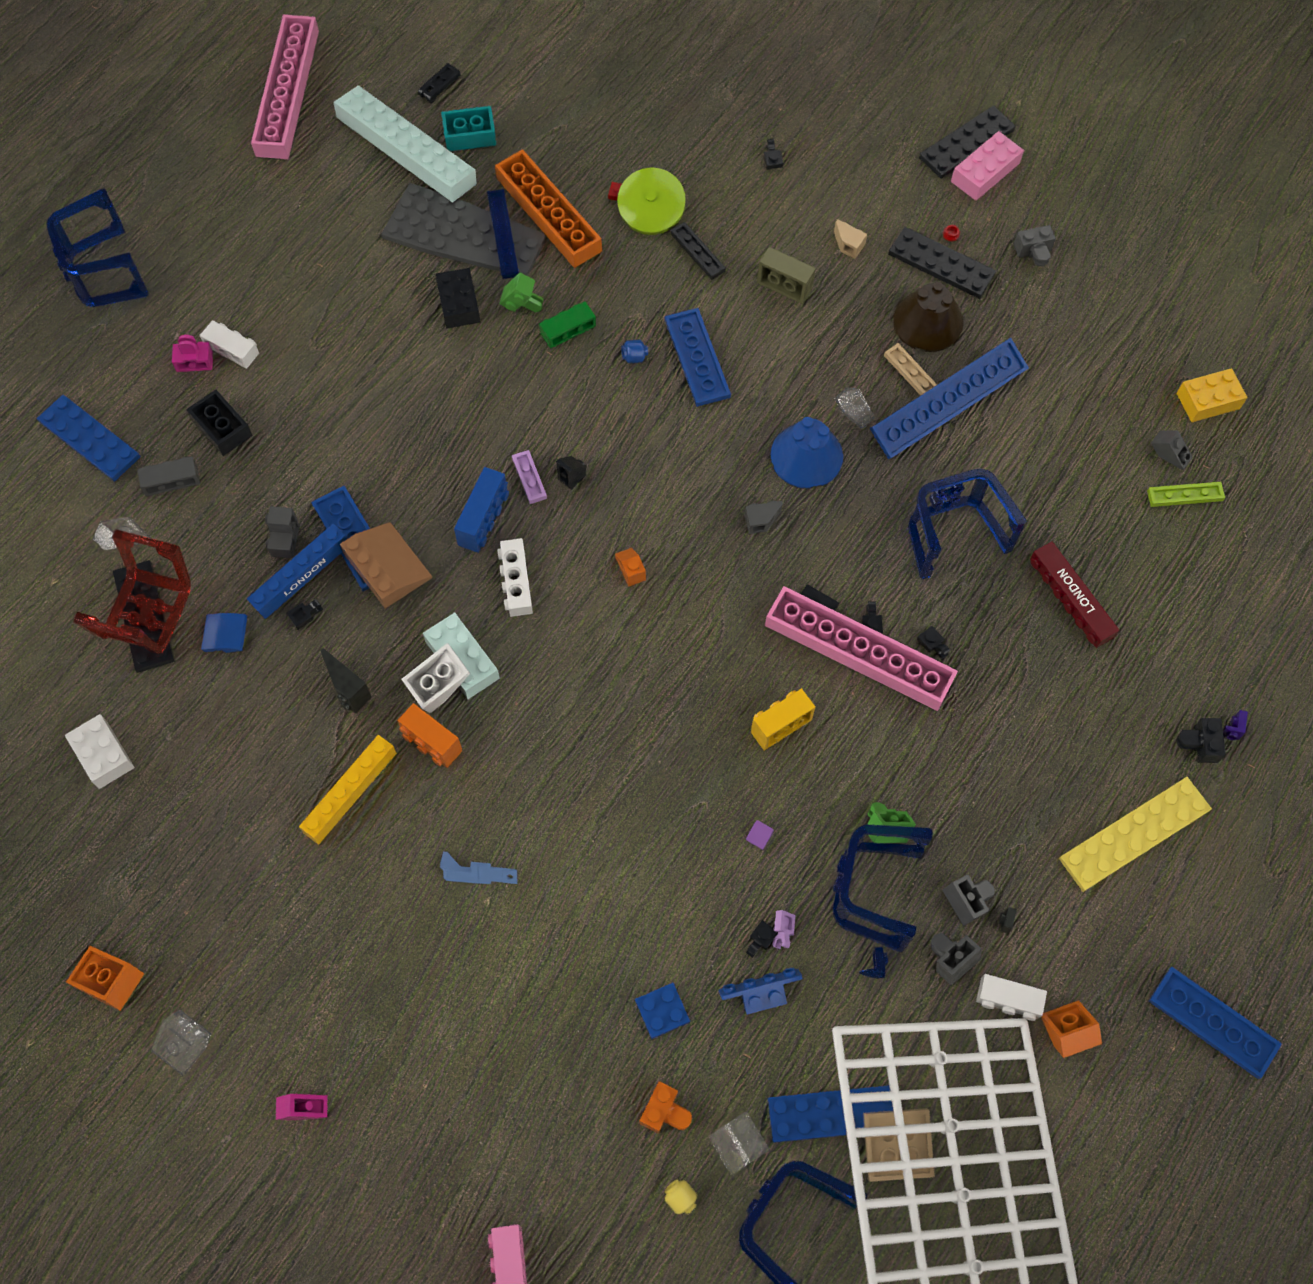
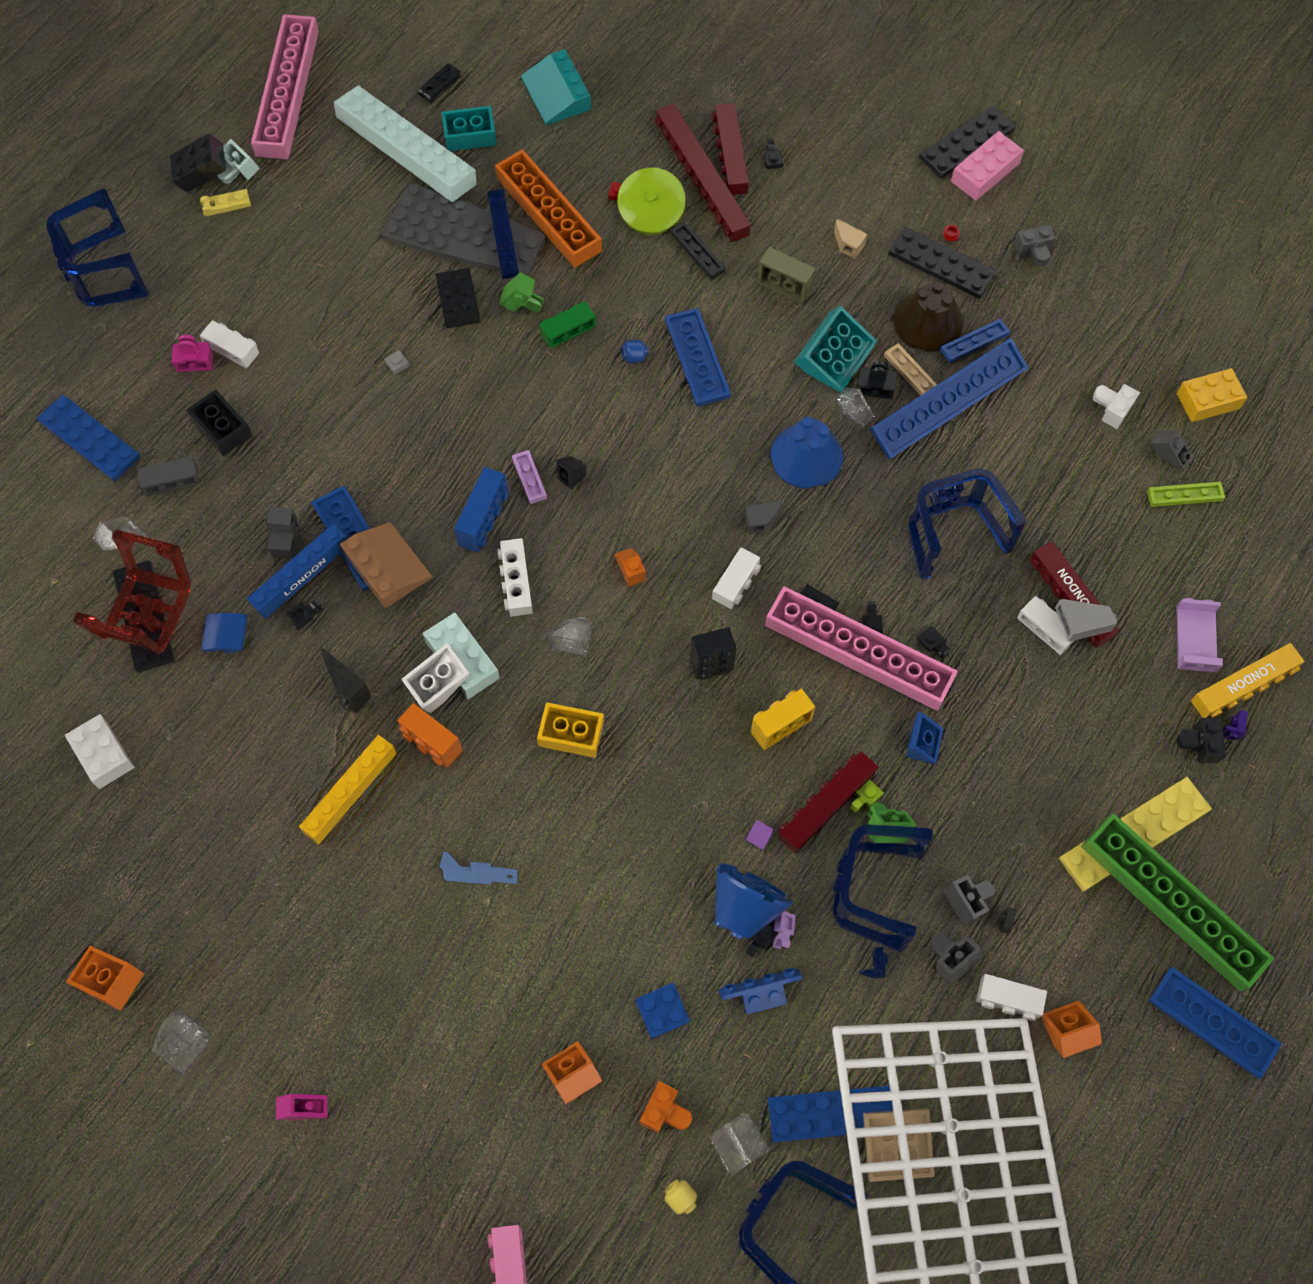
(197, 162): none -> black brick
(225, 202): none -> light yellow plate
(236, 162): none -> light aqua brick
(396, 362): none -> light grey plate
(557, 88): none -> teal slope
(570, 730): none -> yellow brick
(572, 636): none -> clear slope
(572, 1072): none -> orange slope
(703, 173): none -> dark red brick
(713, 653): none -> black brick
(730, 148): none -> dark red brick
(736, 578): none -> white brick
(746, 902): none -> blue cone
(827, 802): none -> dark red brick
(836, 350): none -> teal slope
(866, 796): none -> lime plate
(877, 381): none -> black brick
(924, 739): none -> blue slope
(975, 340): none -> blue plate
(1044, 624): none -> white brick
(1084, 619): none -> light grey slope
(1116, 403): none -> white brick
(1178, 903): none -> bright green brick
(1197, 635): none -> lavender panel
(1247, 681): none -> yellow brick

